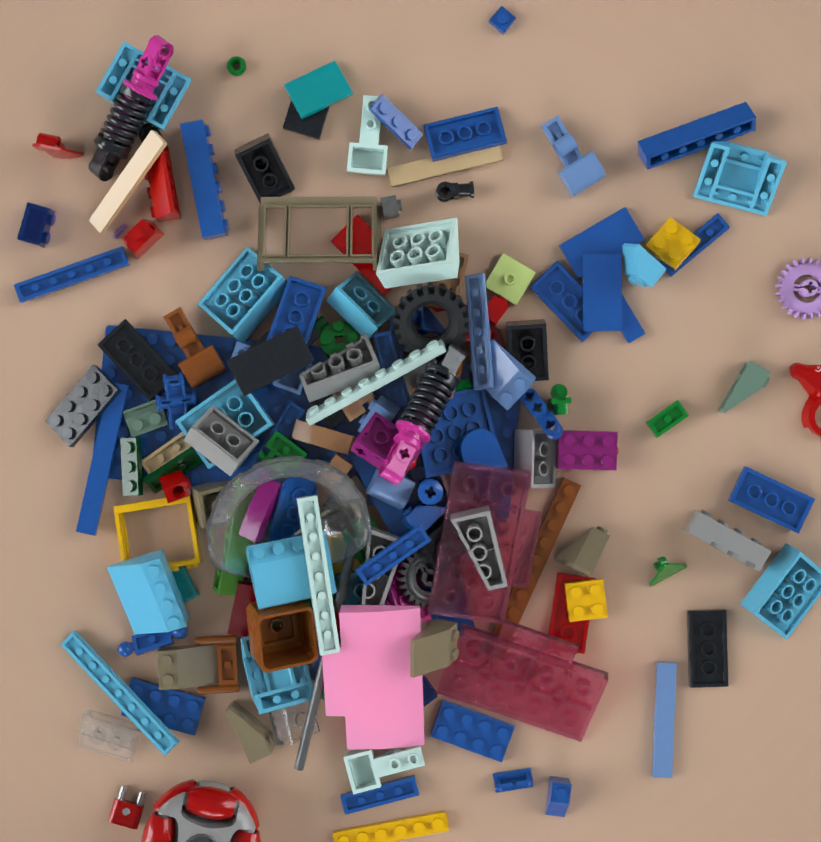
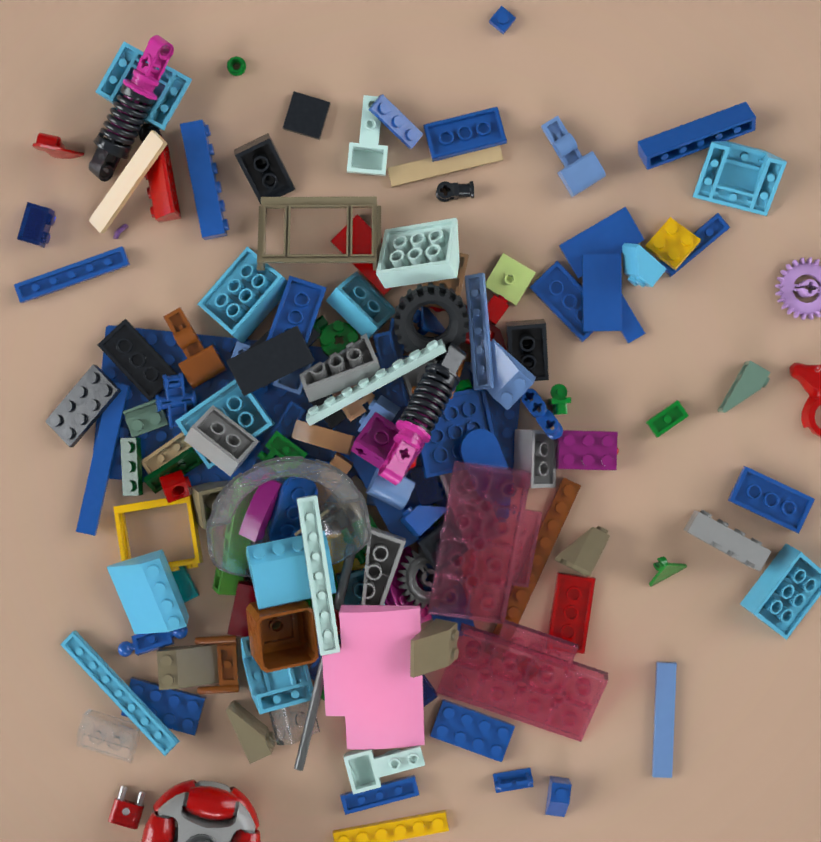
(142, 237): red torso -> none
(318, 89): teal tile -> none
(391, 207): flat silver plate -> none
(393, 554): blue tile -> none
(435, 497): blue piece -> none
(480, 539): light grey wedge -> none
(586, 600): yellow plate -> none
(707, 648): black tile -> none

